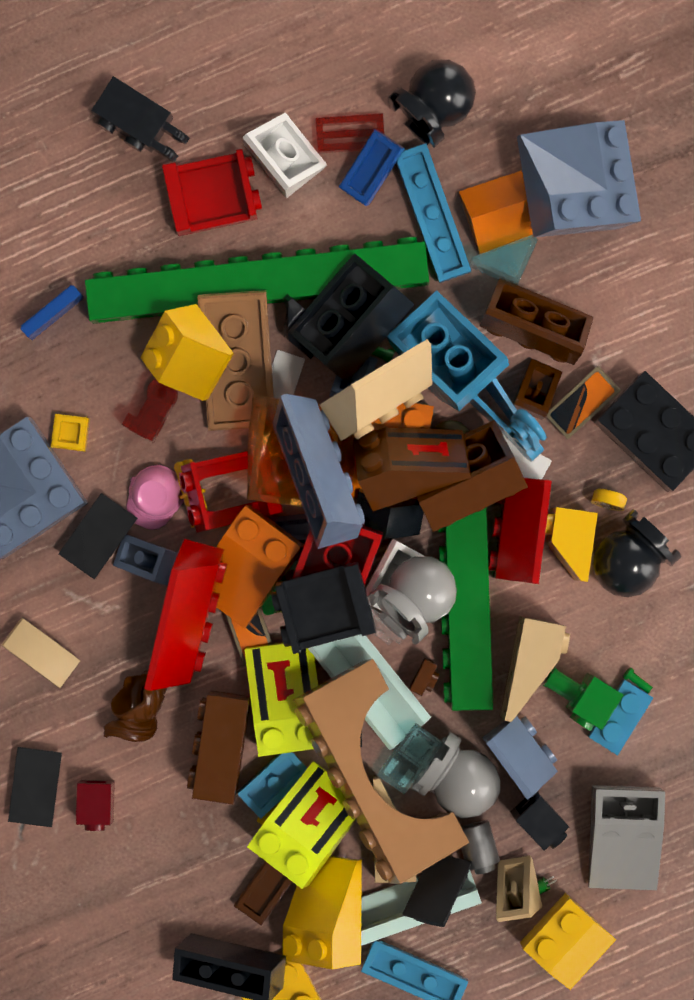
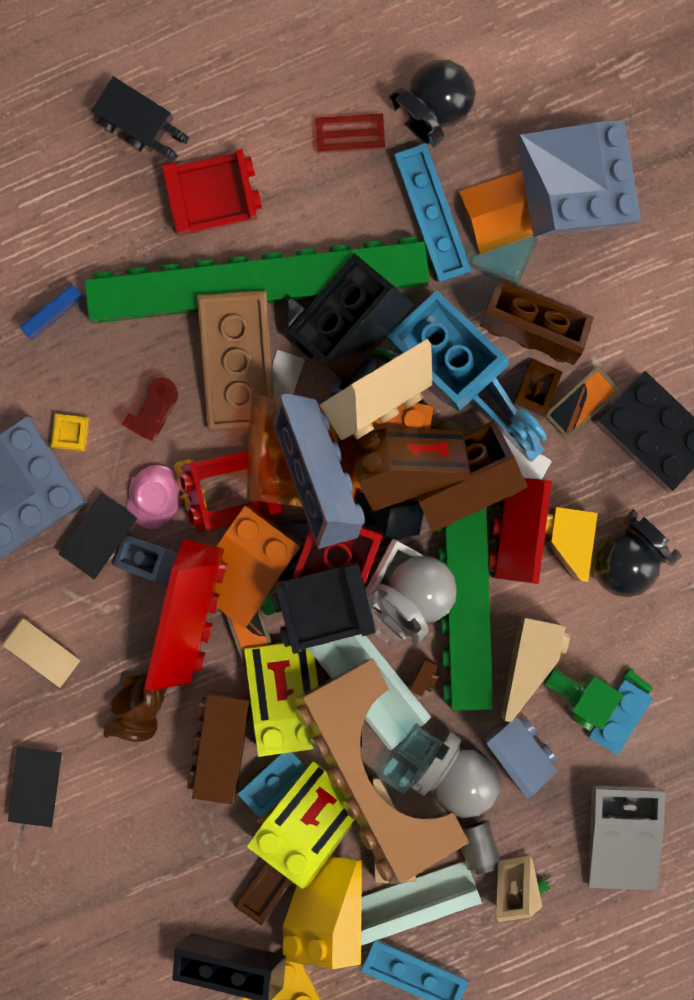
(95, 804): dark red brick -> none
(187, 352): yellow slope -> none
(284, 154): white slope -> none
(371, 167): blue tile -> none
(437, 891): black piece -> none
(540, 821): black brick -> none
(567, 941): yellow slope -> none
(609, 499): yellow tile -> none

